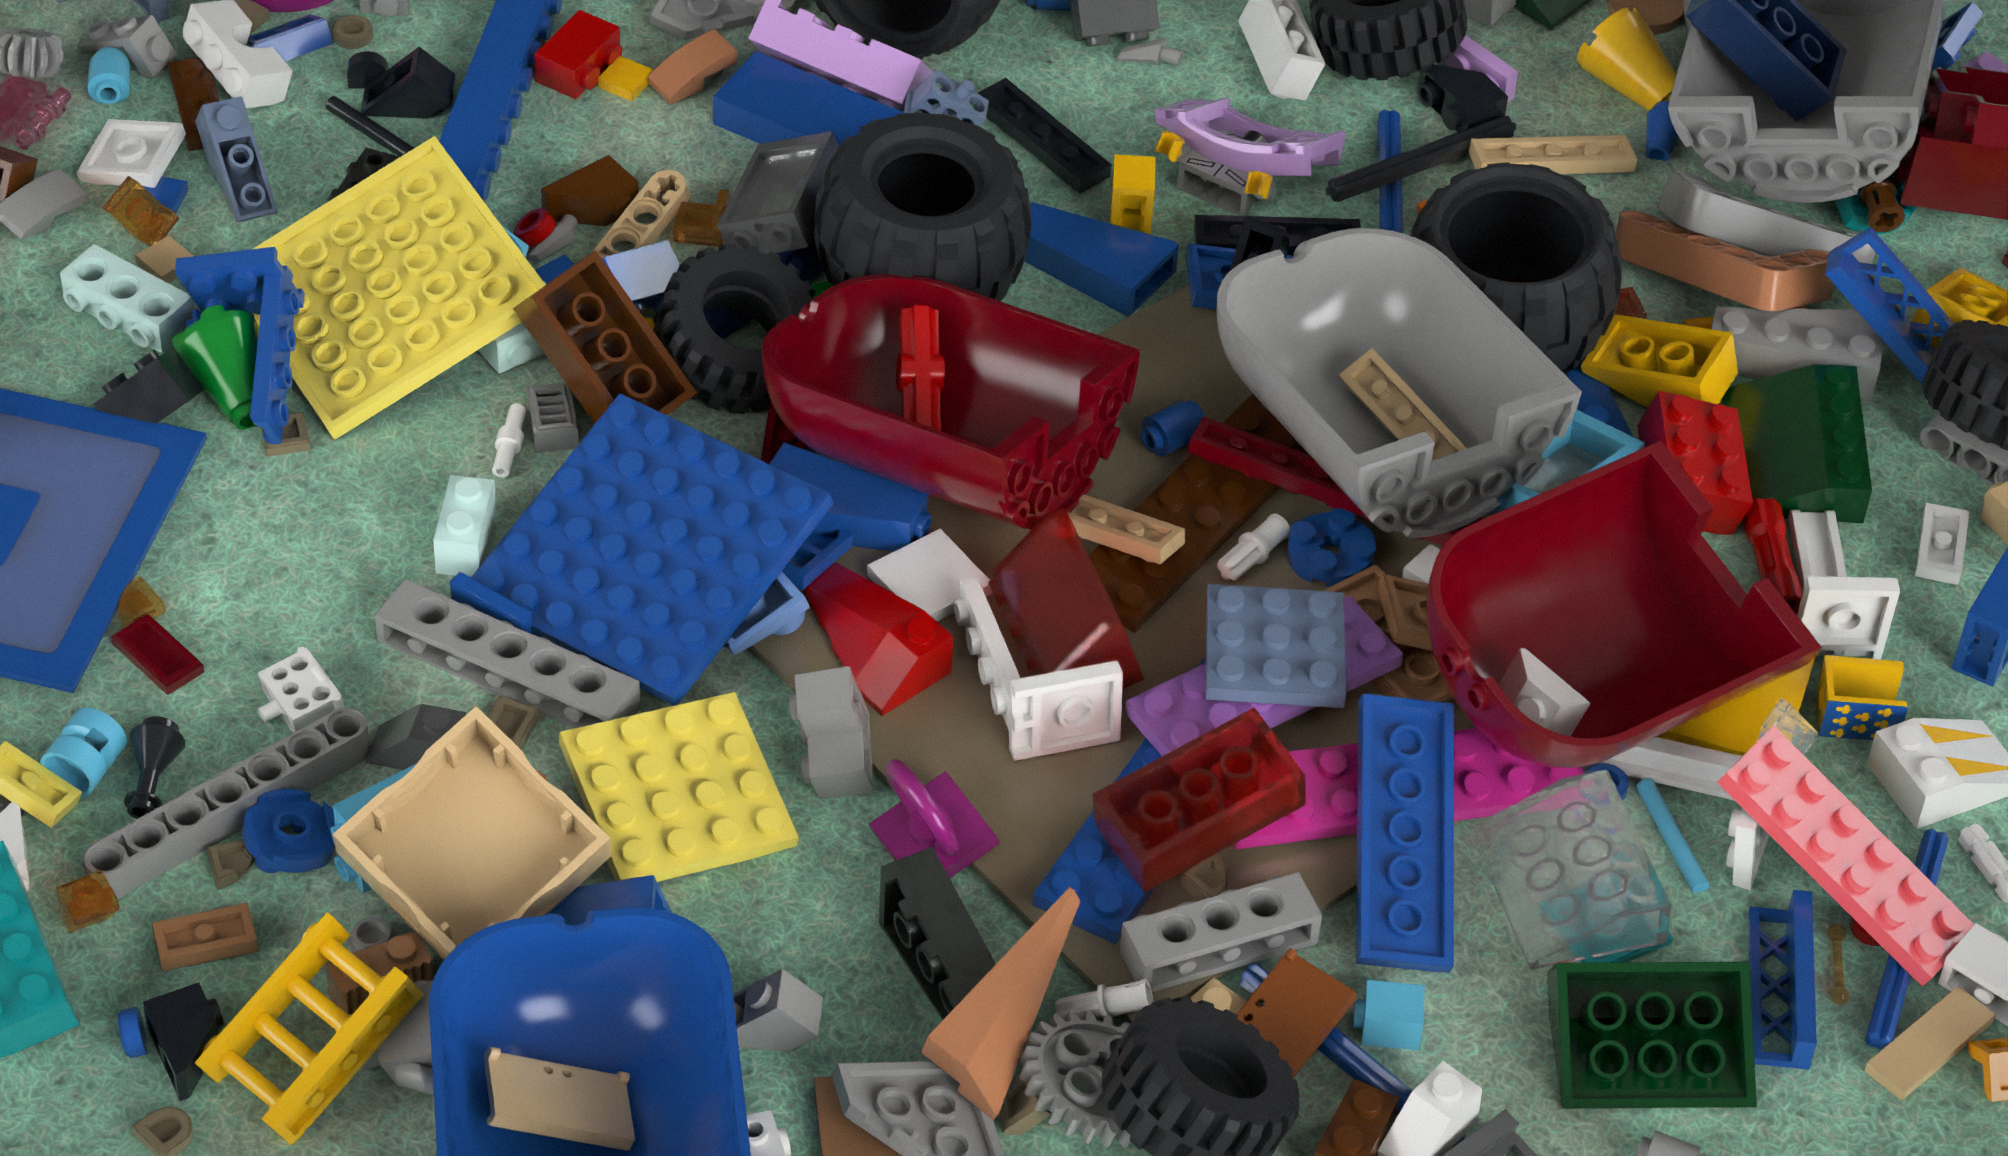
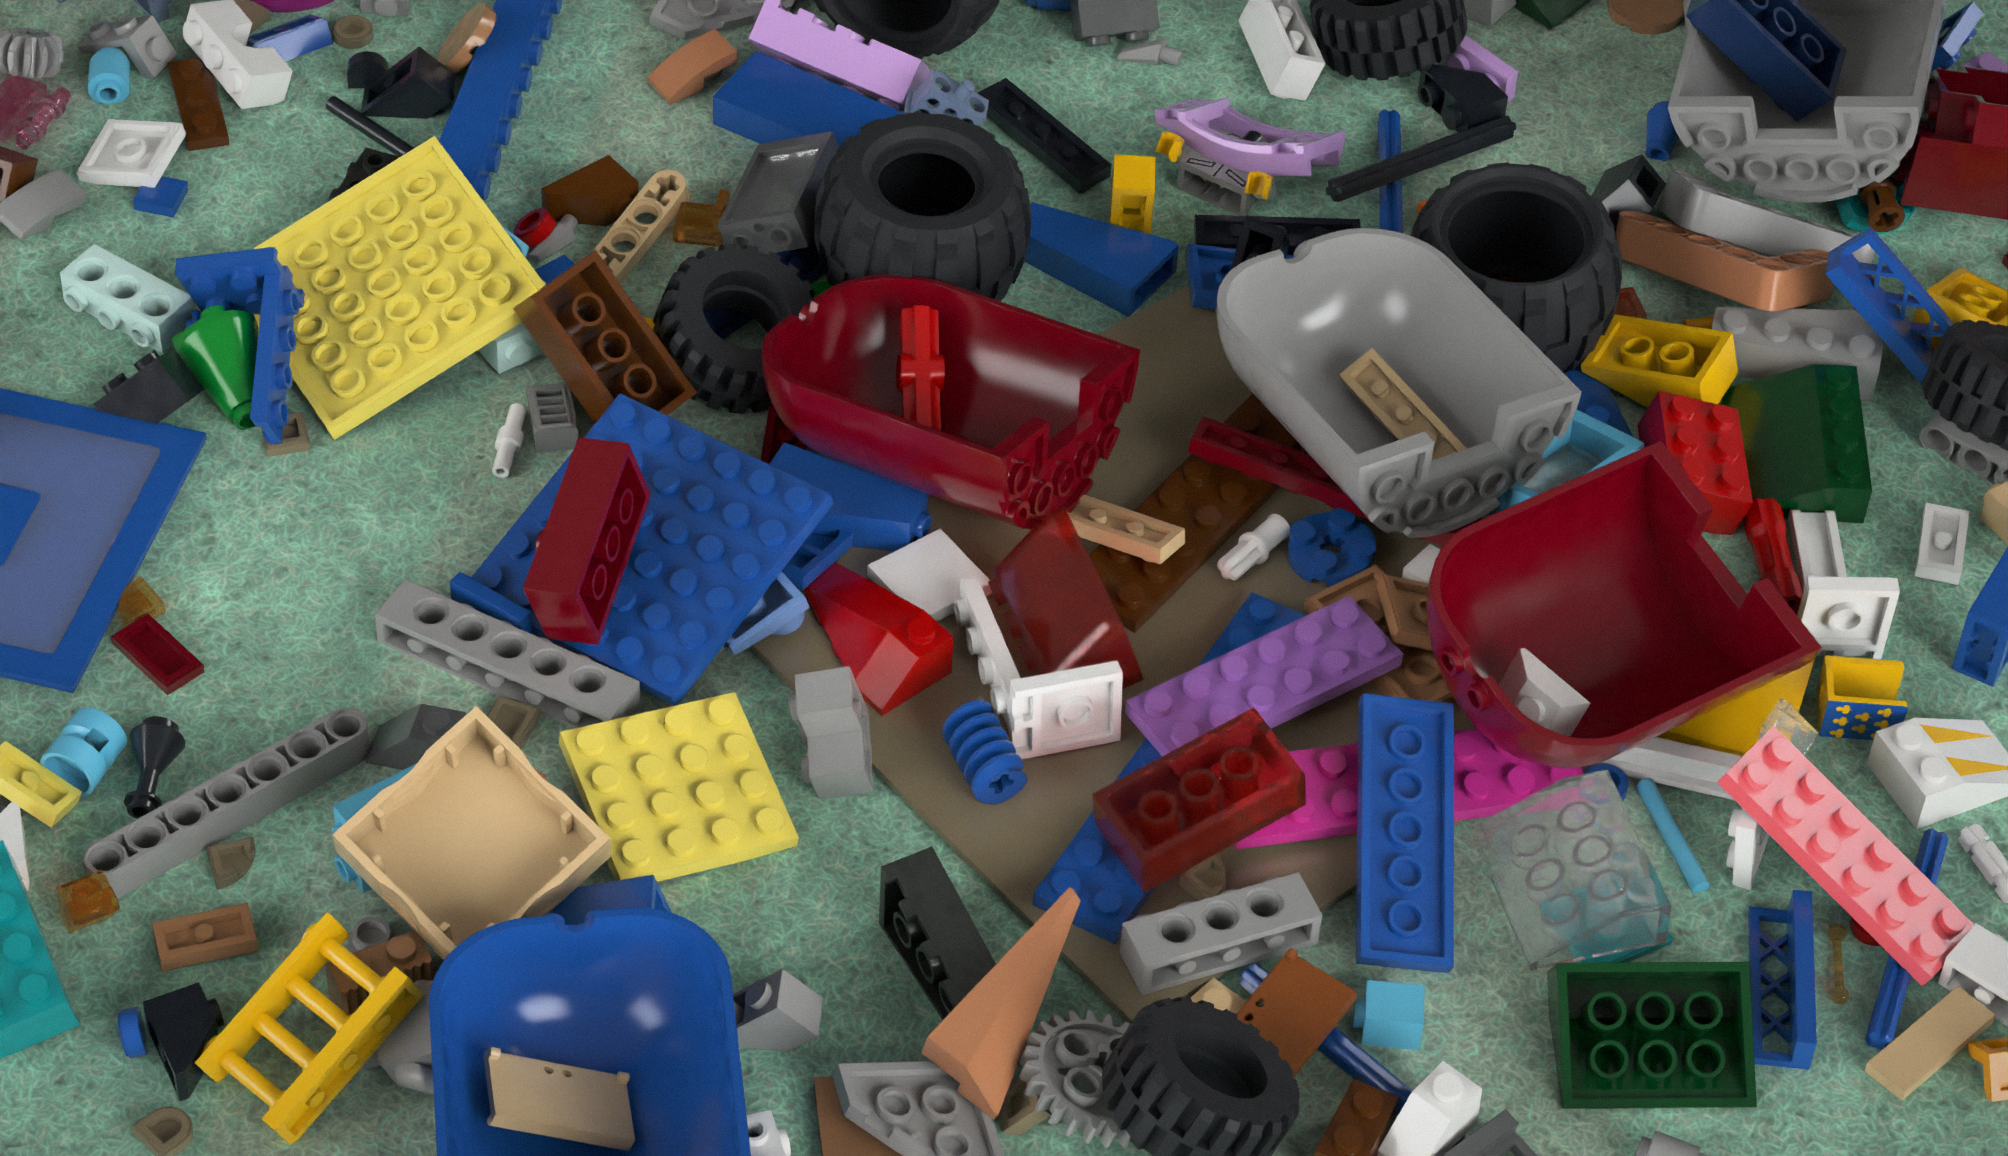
(140, 212): clear orange bracket -> none
(161, 258): tan tile -> none
(235, 158): sand blue slope -> none
(284, 852): blue plate -> none
(298, 691): white piece -> none
(464, 525): light aqua brick -> none
(466, 35): none -> medium nougat tile
(577, 54): red brick -> none
(587, 541): none -> dark red brick
(625, 78): yellow tile -> none
(644, 272): brick -> none
(932, 817): magenta tile -> none
(984, 752): none -> blue piece
(1108, 1000): white axle -> none
(1170, 427): blue brick -> none
(1275, 646): sand blue plate -> none
(1559, 153): tan plate -> none
(1629, 59): yellow cone -> none
(1629, 187): none -> black slope

